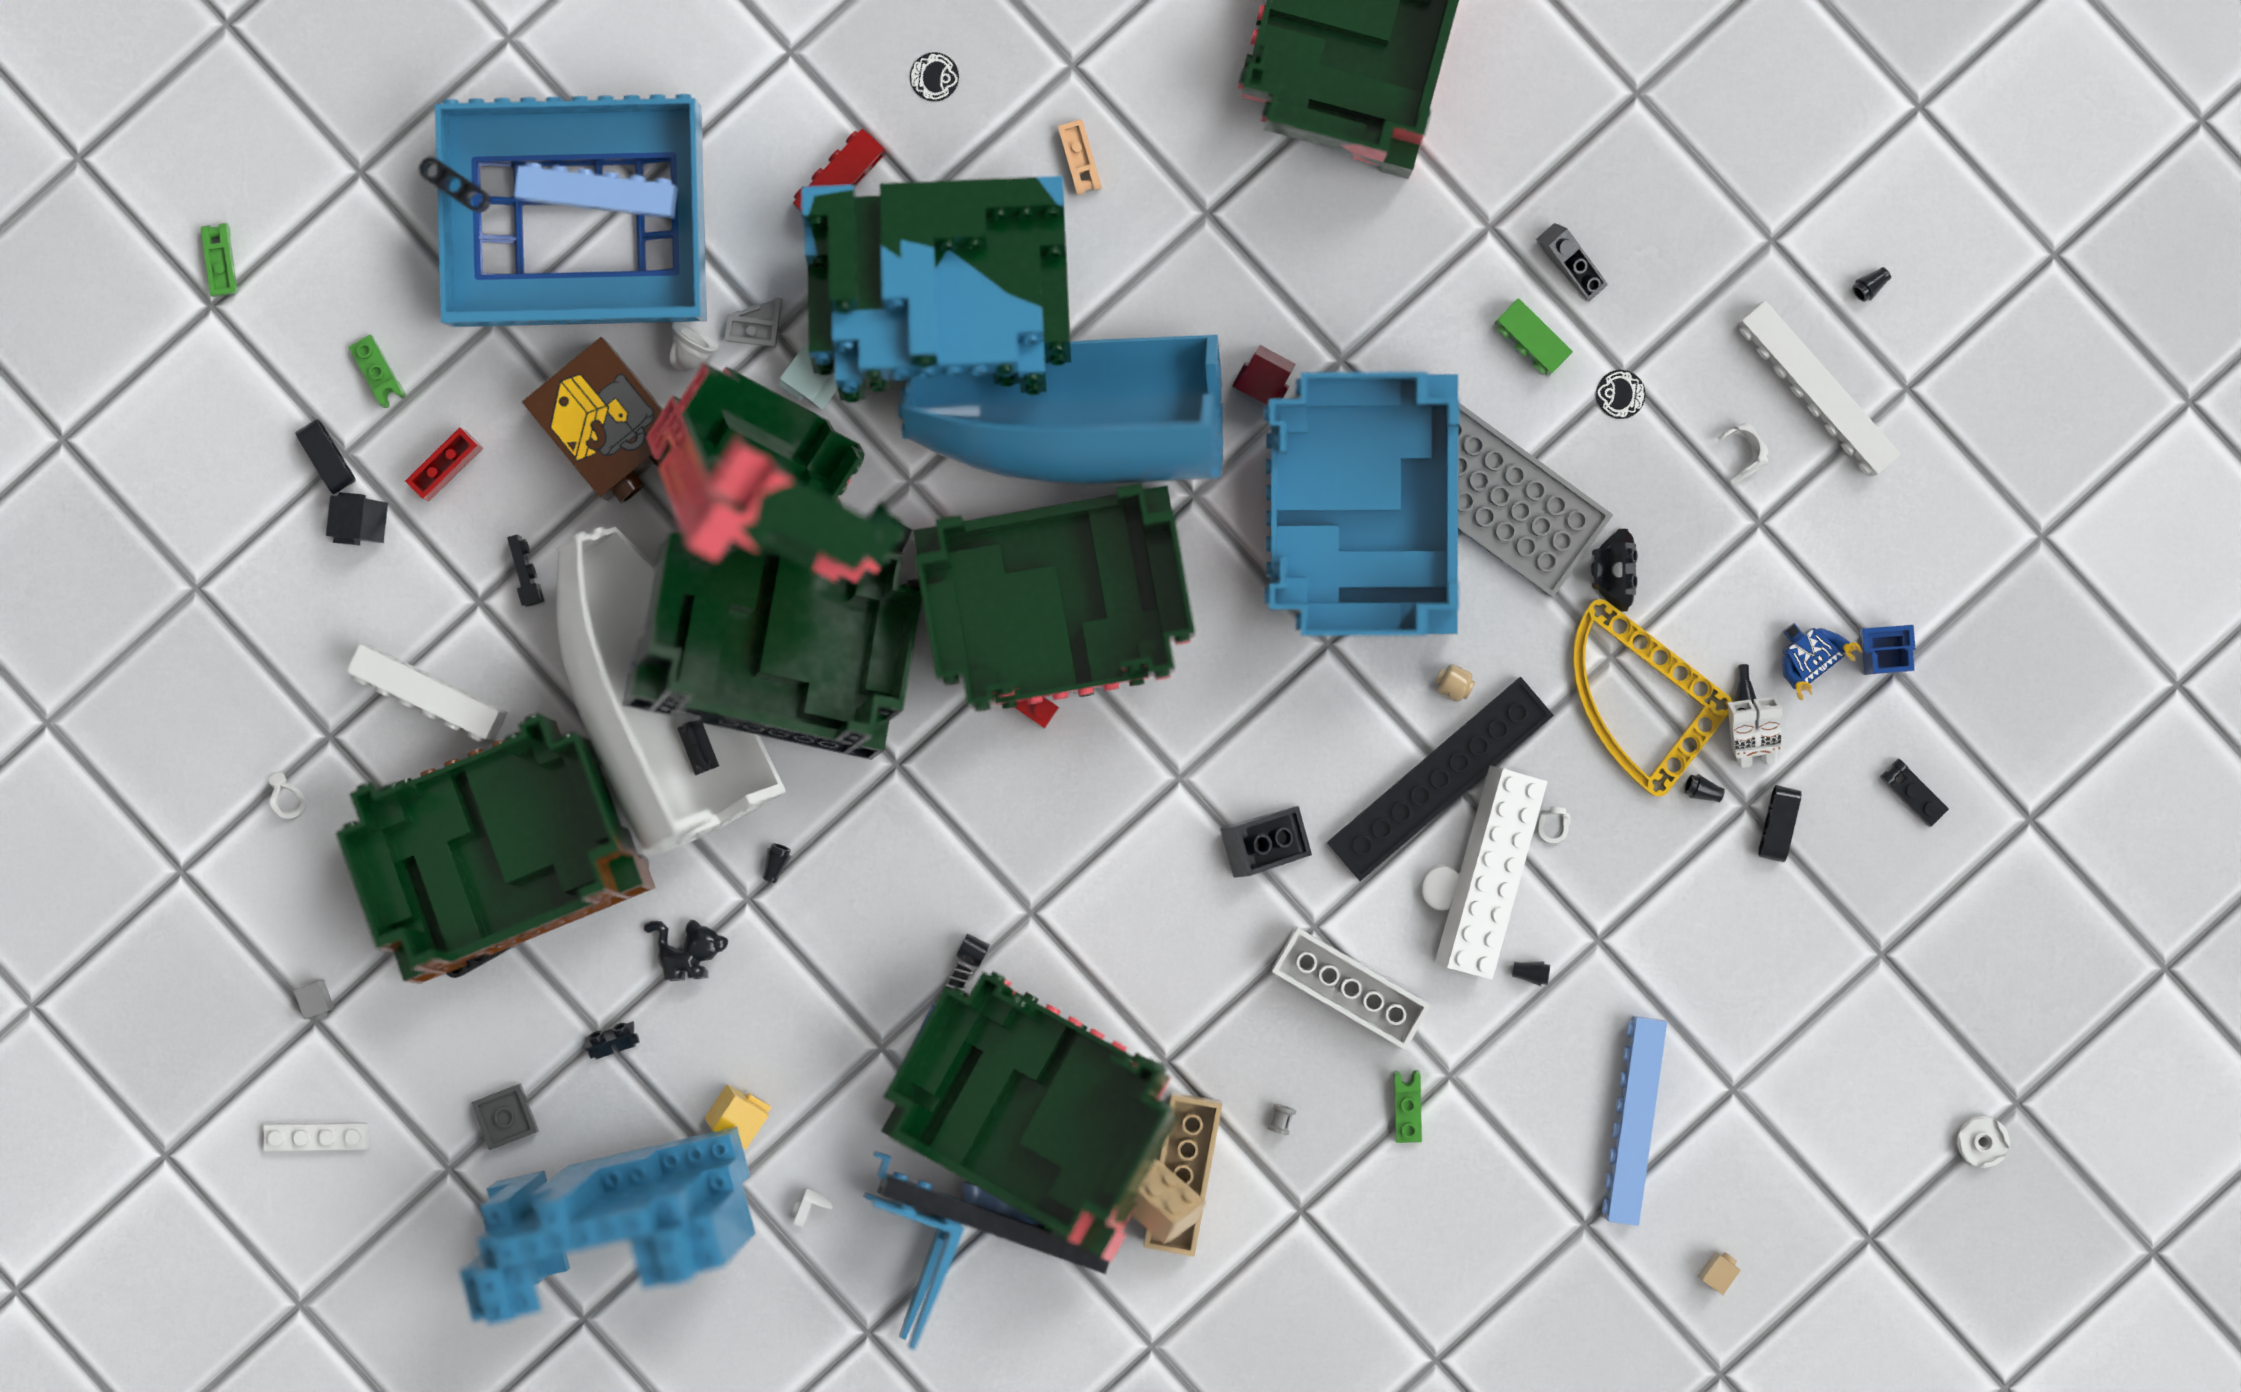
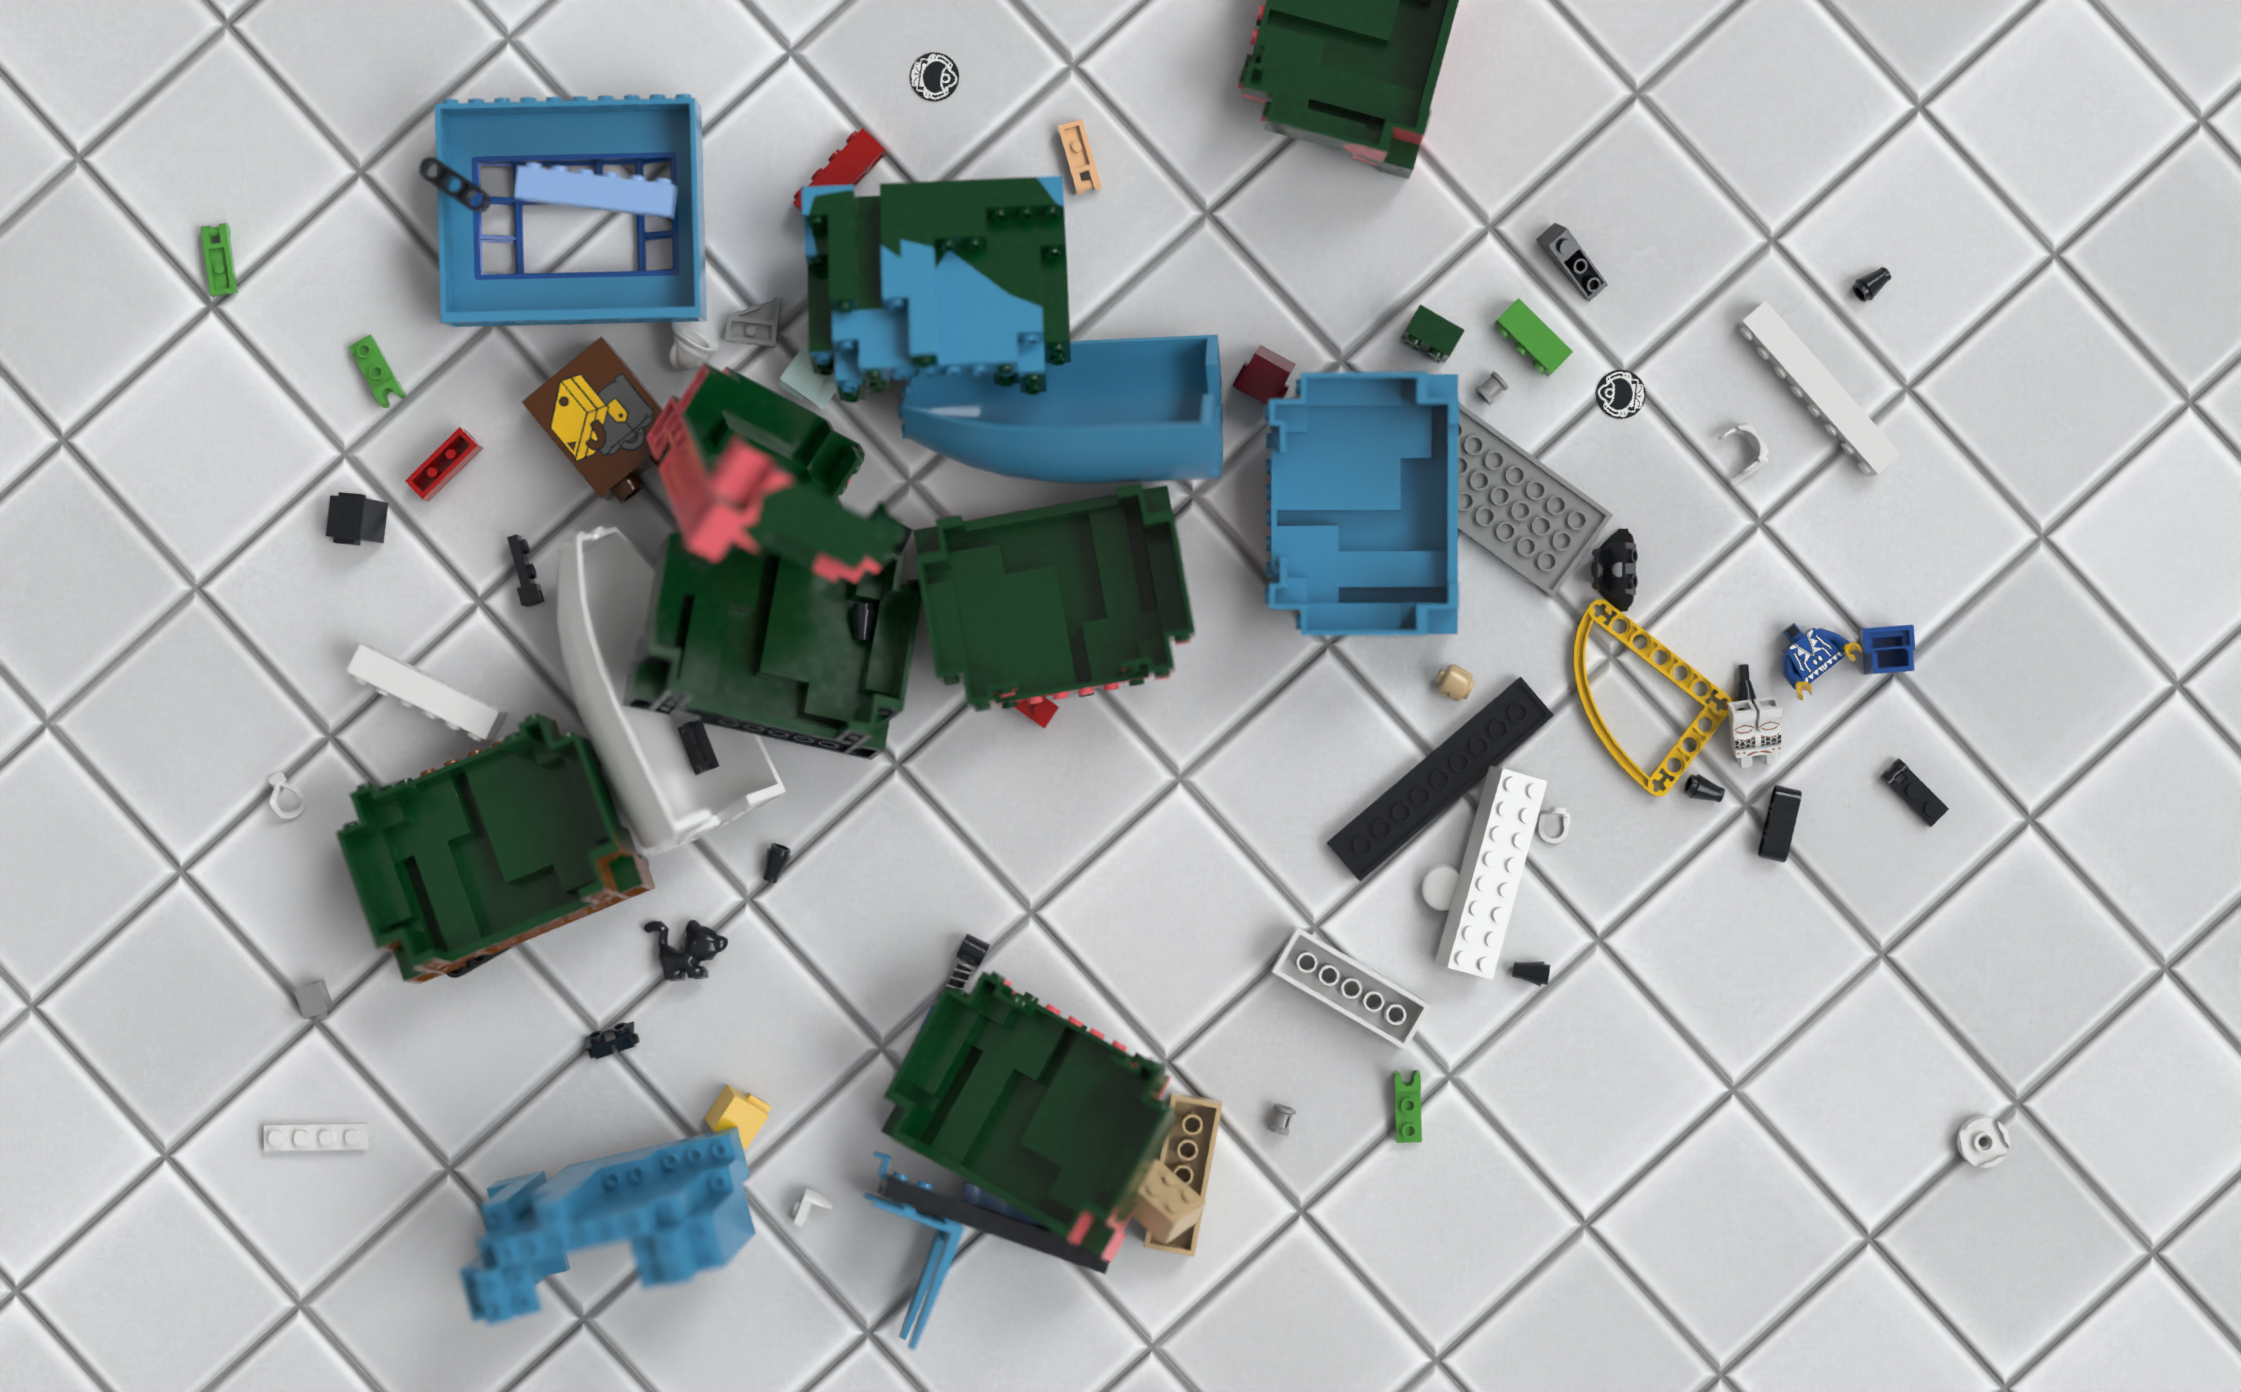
(325, 456): black beam -> none
(505, 1116): dark grey plate -> none
(863, 619): none -> black cone
(1266, 842): black slope -> none
(1432, 334): none -> dark green brick
(1491, 388): none -> light grey bush
(1635, 1120): light blue brick -> none
(1720, 1272): tan brick -> none

